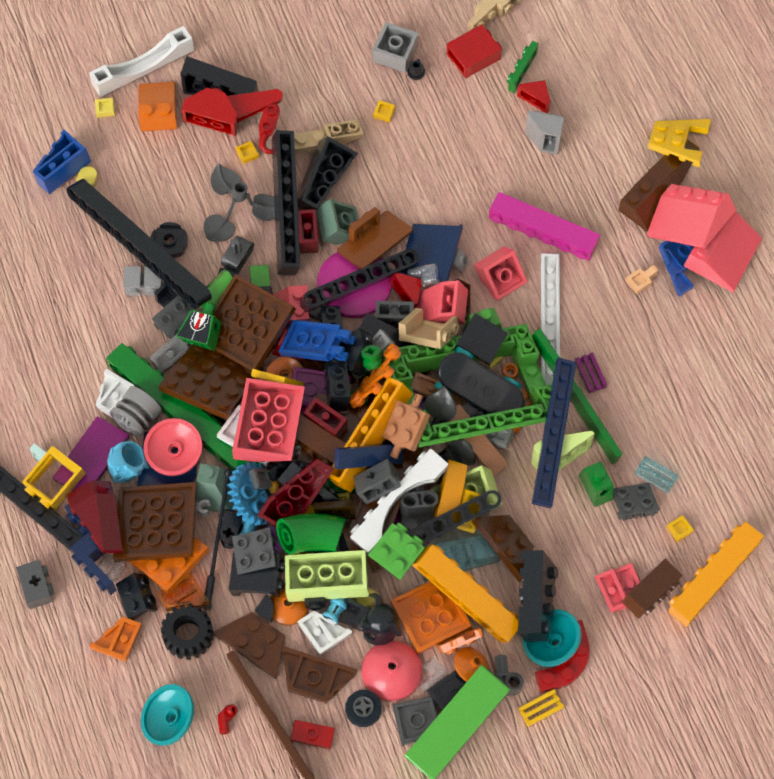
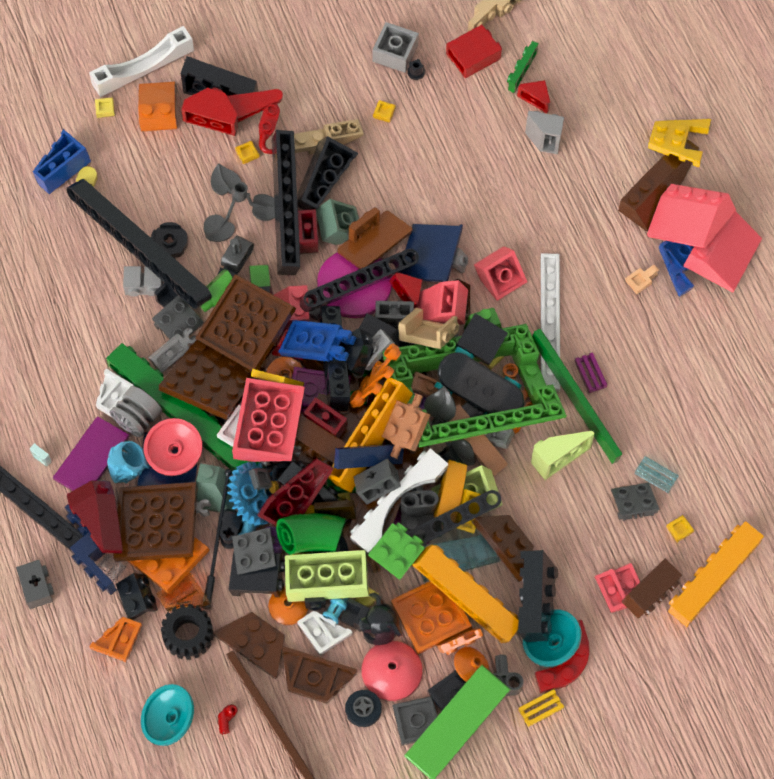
(41, 467): yellow window -> none
(201, 328): torso -> none
(266, 608): black tile -> none
(312, 734): red plate -> none
(371, 357): green wheel -> none
(427, 274): clear piece -> none
(435, 673): clear piece -> none
(544, 226): dark pink brick -> none
(554, 433): dark blue tile -> none
(595, 480): green torso -> none

